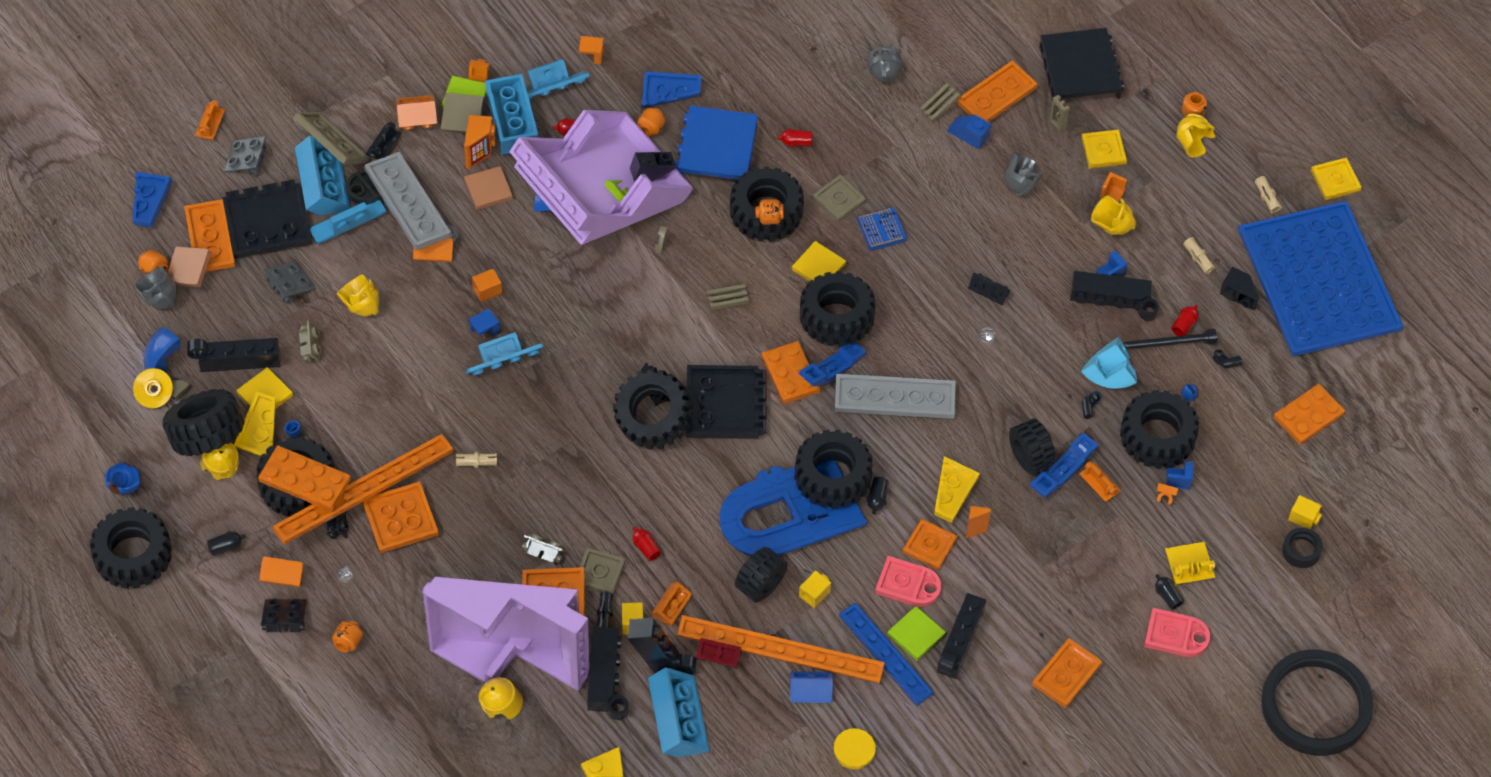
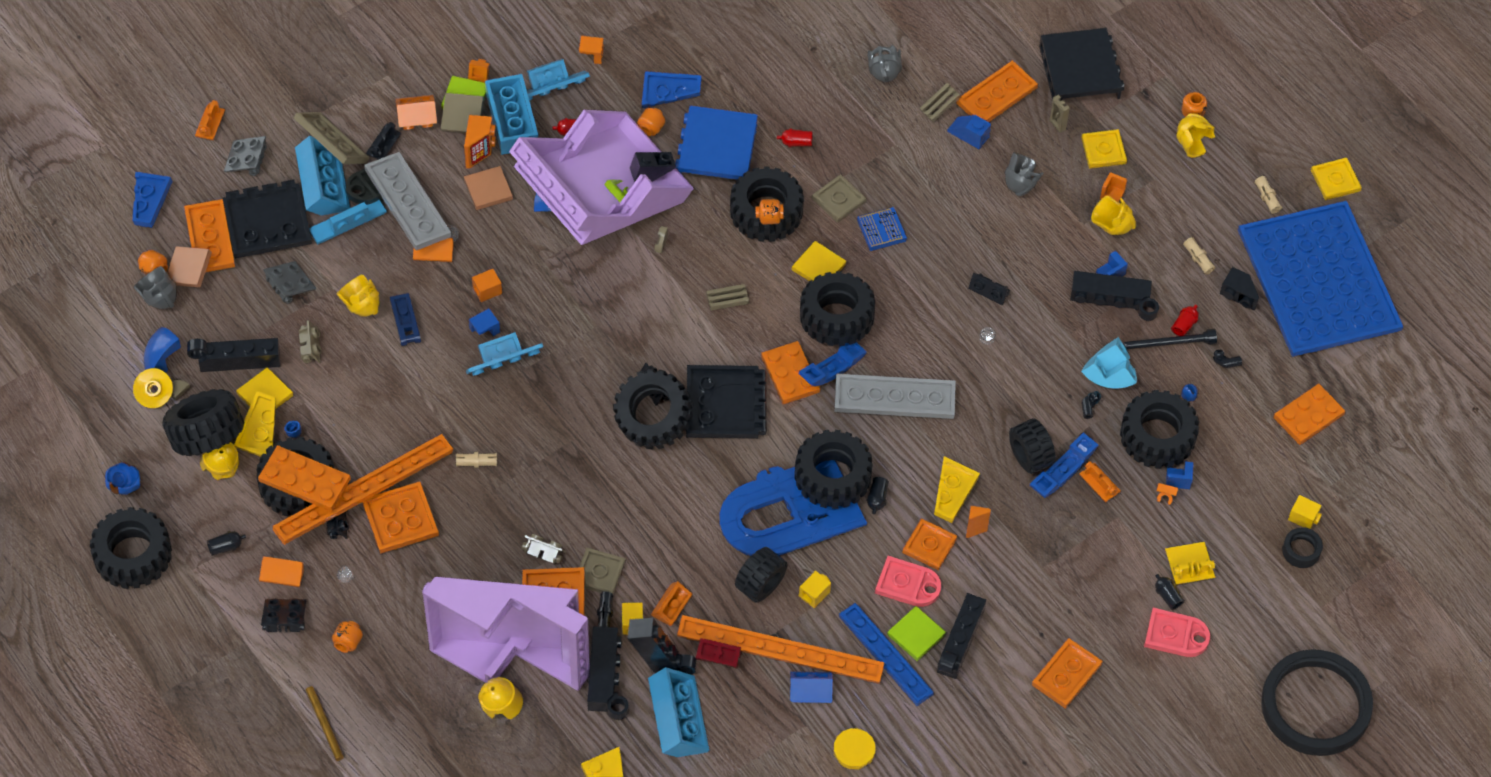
(324, 723): none -> pearl gold bar
(405, 318): none -> dark blue plate
(645, 543): red piece -> none

